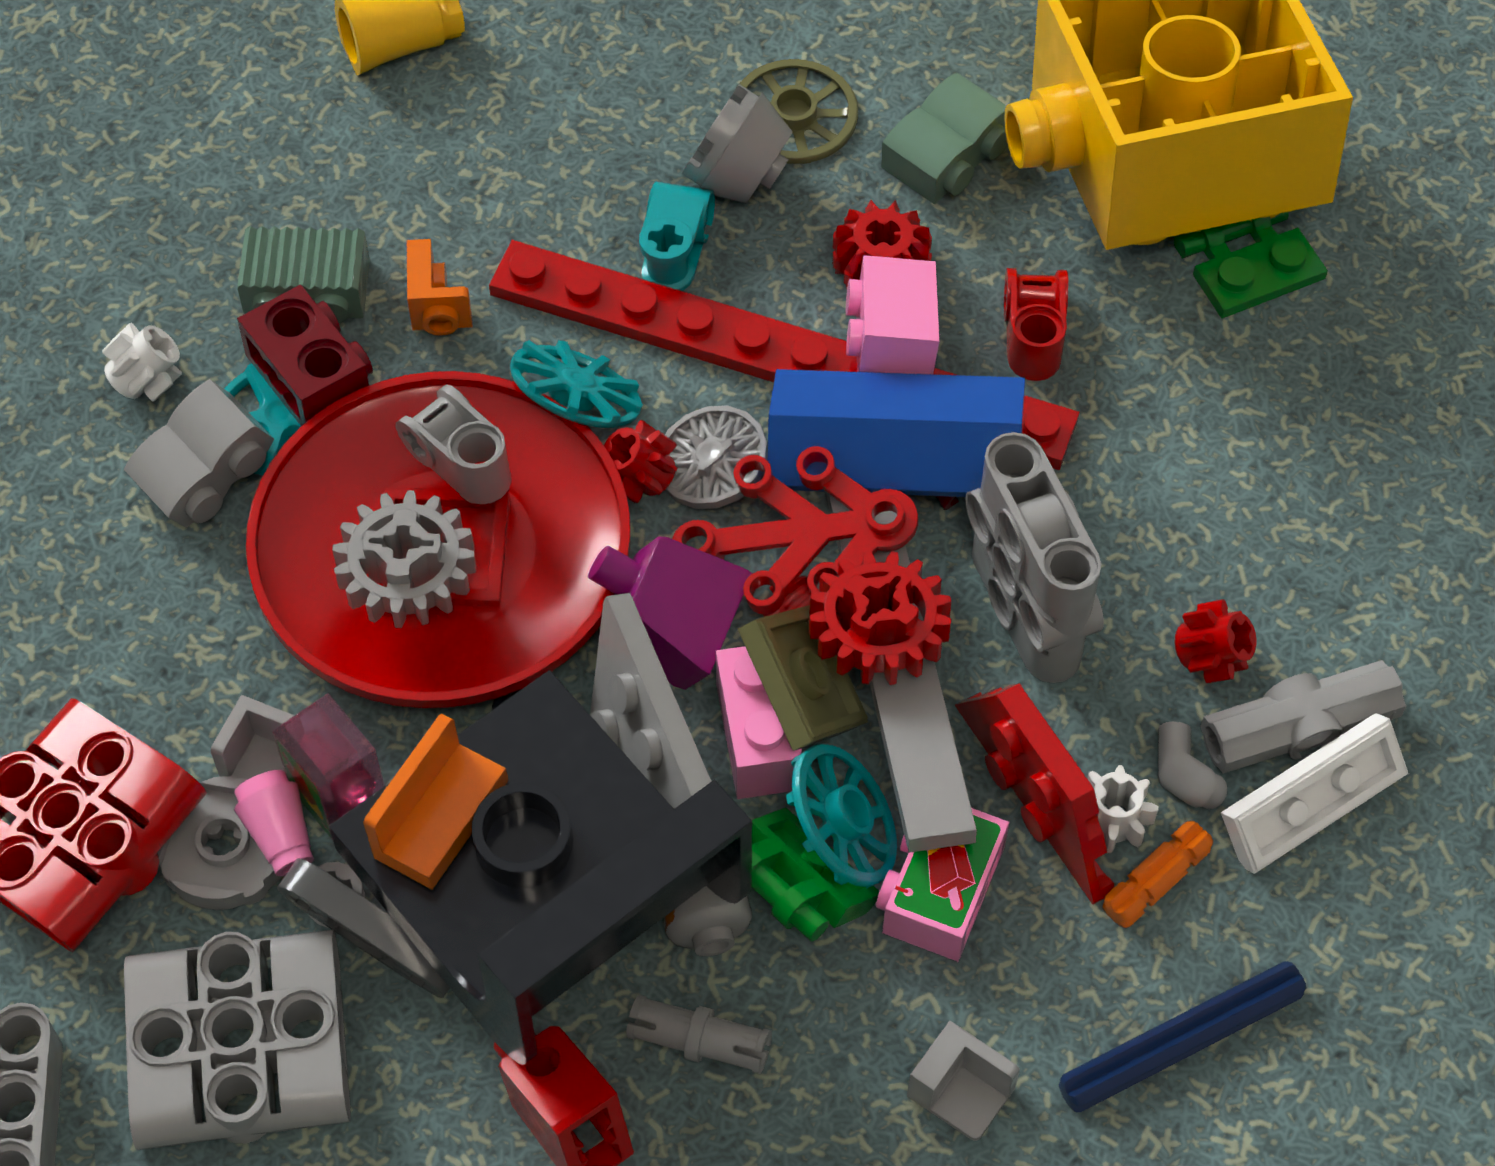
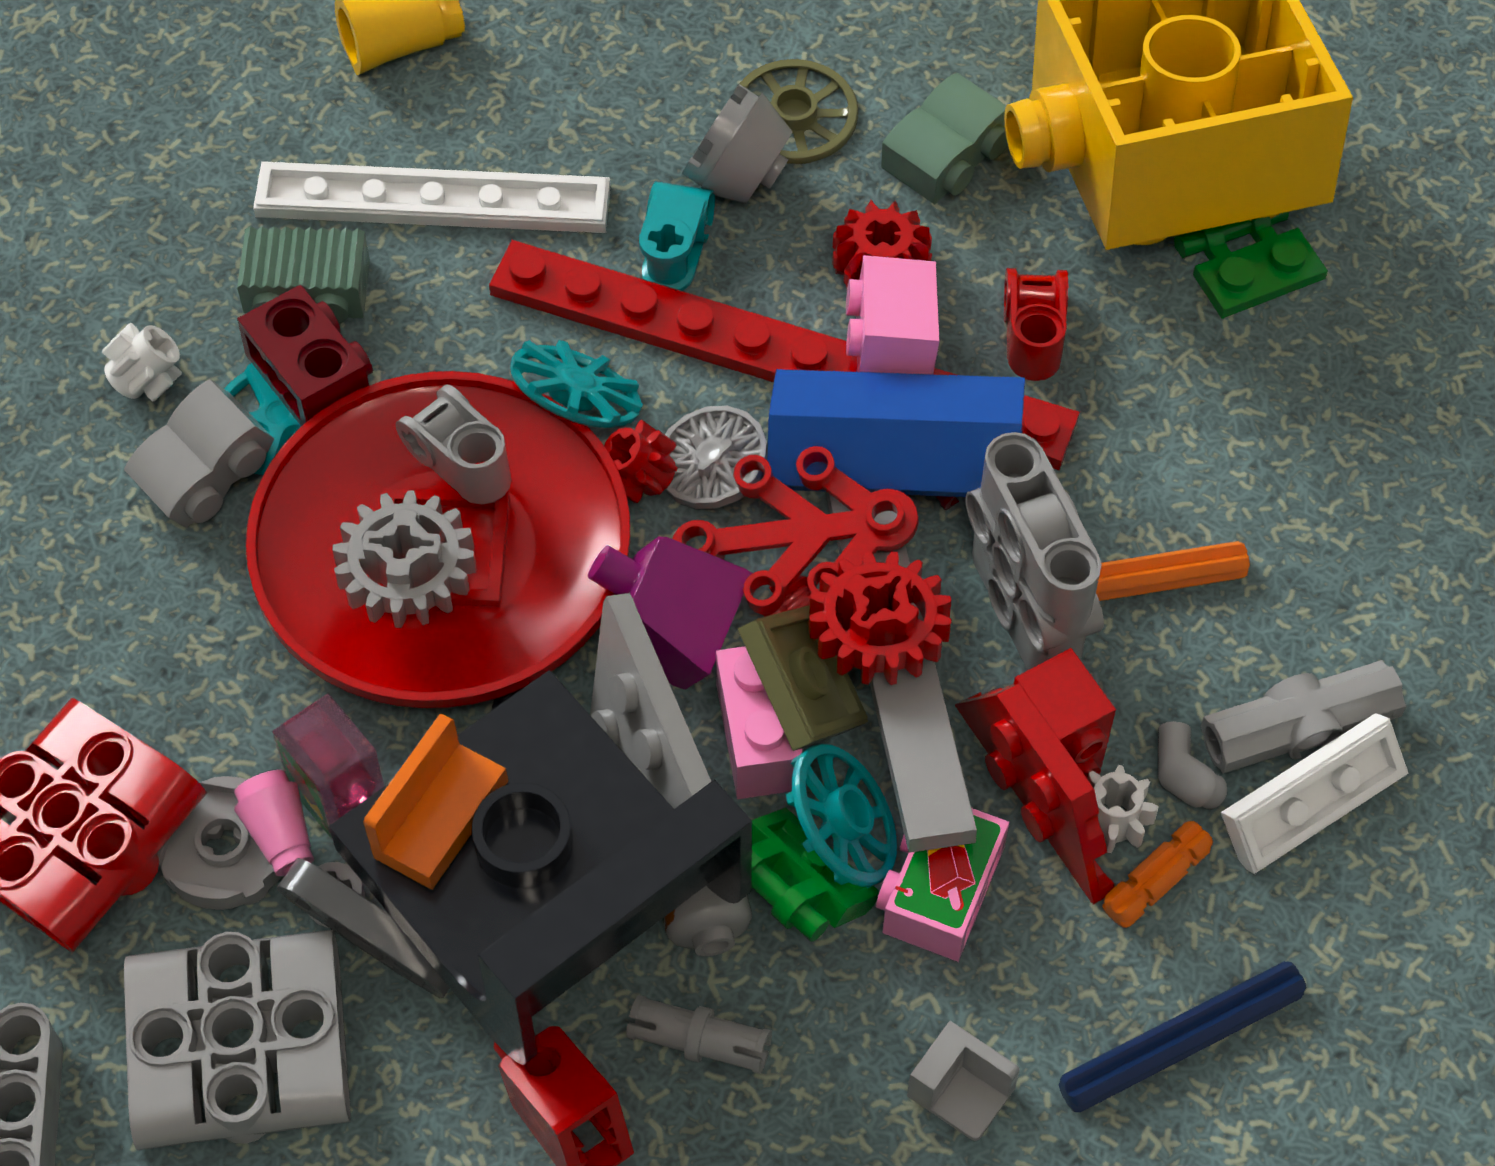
(246, 740): light grey panel -> none
(430, 301): orange bracket -> none
(432, 197): none -> white tile
(1072, 707): none -> red brick
(1172, 570): none -> orange axle
(1215, 641): red gear -> none

